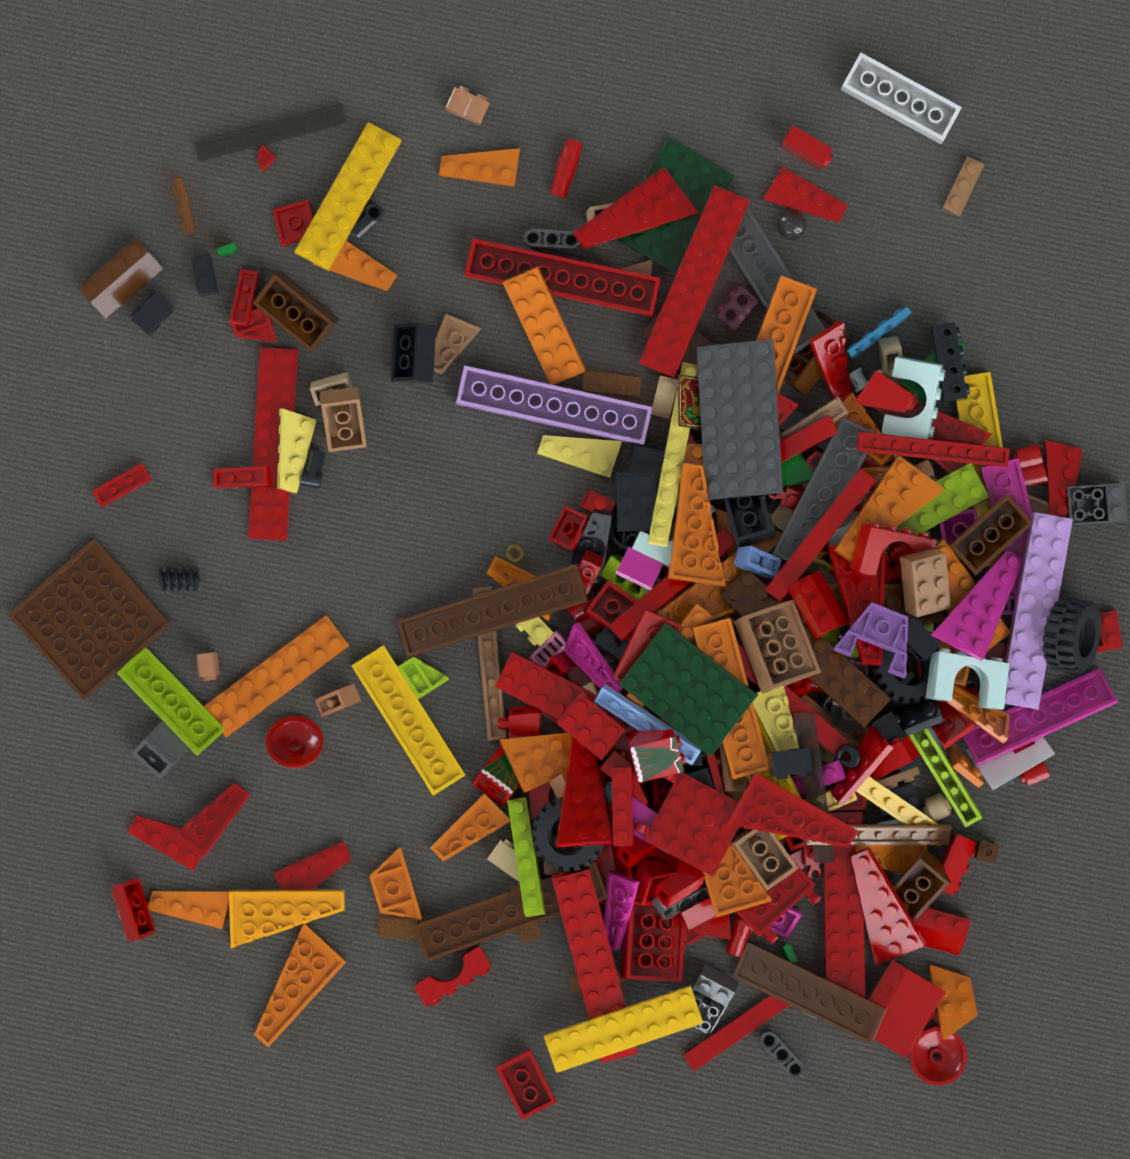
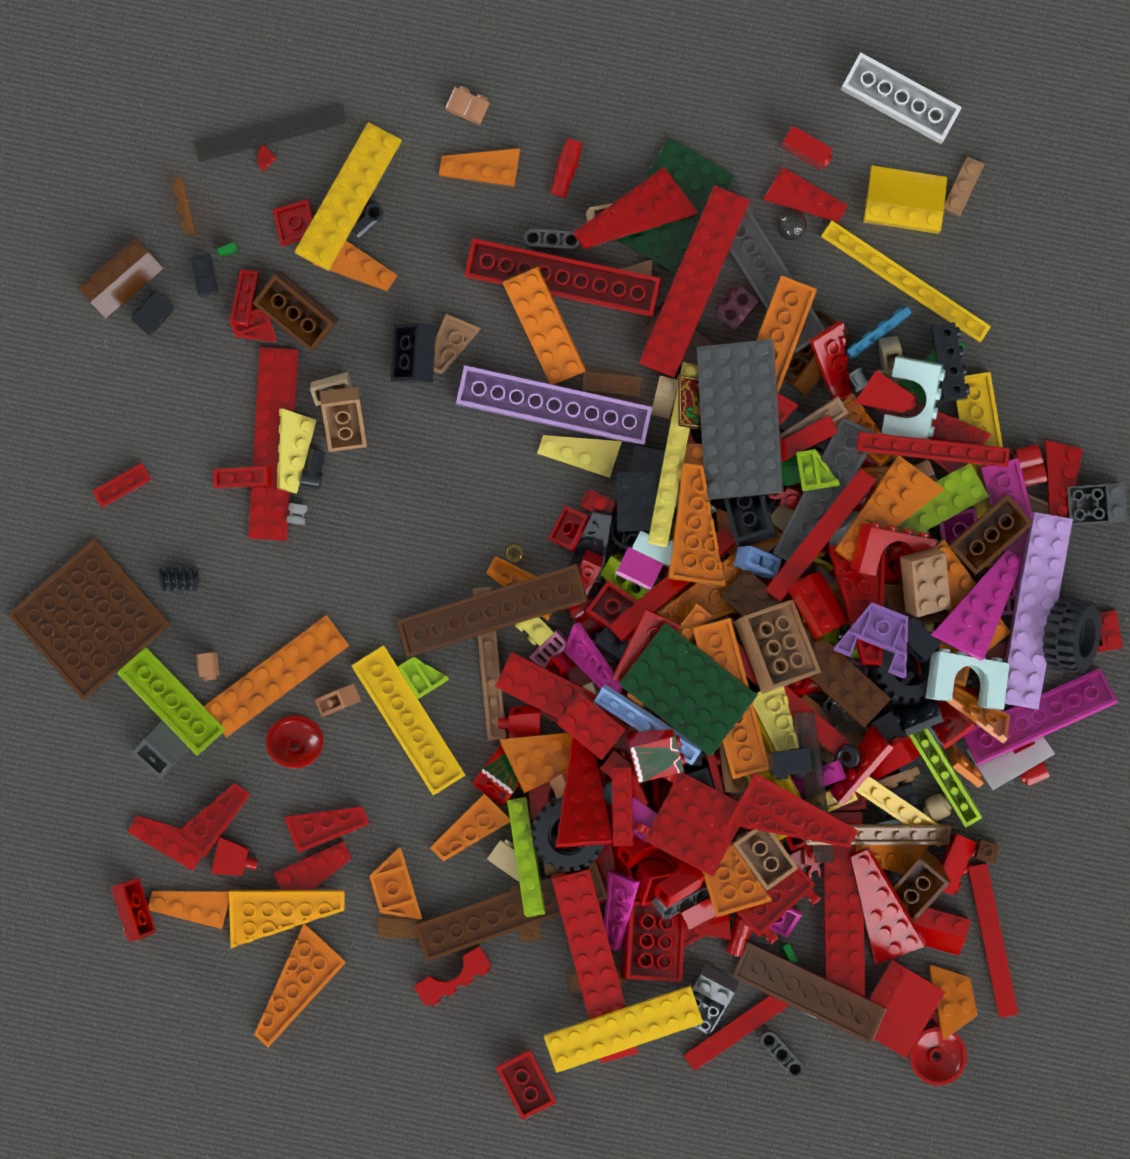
(232, 858): none -> red torso
(296, 509): none -> light grey wheel
(320, 827): none -> red wing
(814, 472): none -> lime wing
(905, 199): none -> yellow slope
(905, 281): none -> yellow plate
(992, 940): none -> red tile

